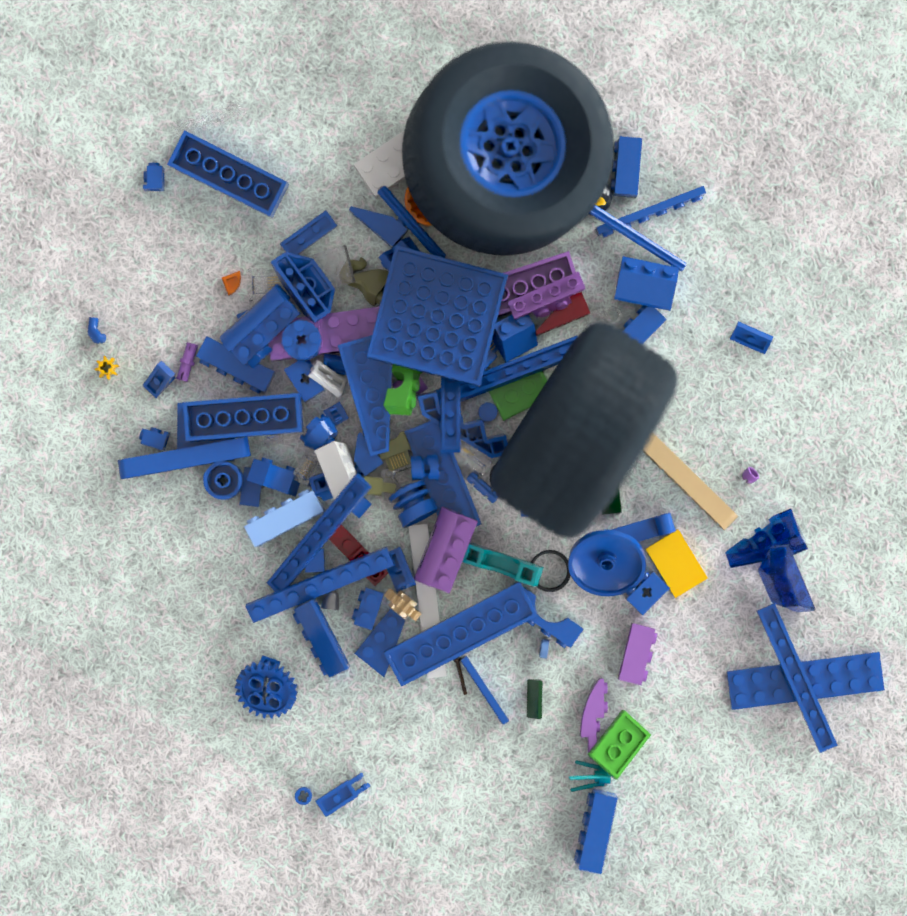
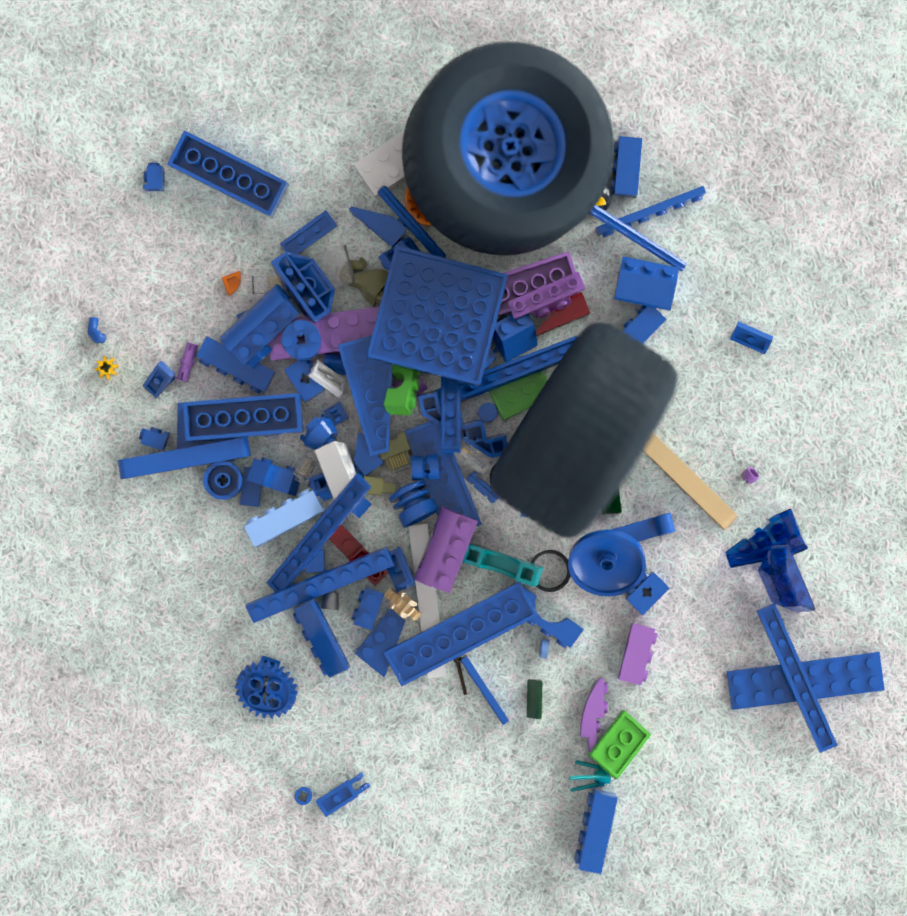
(676, 563): yellow tile -> none

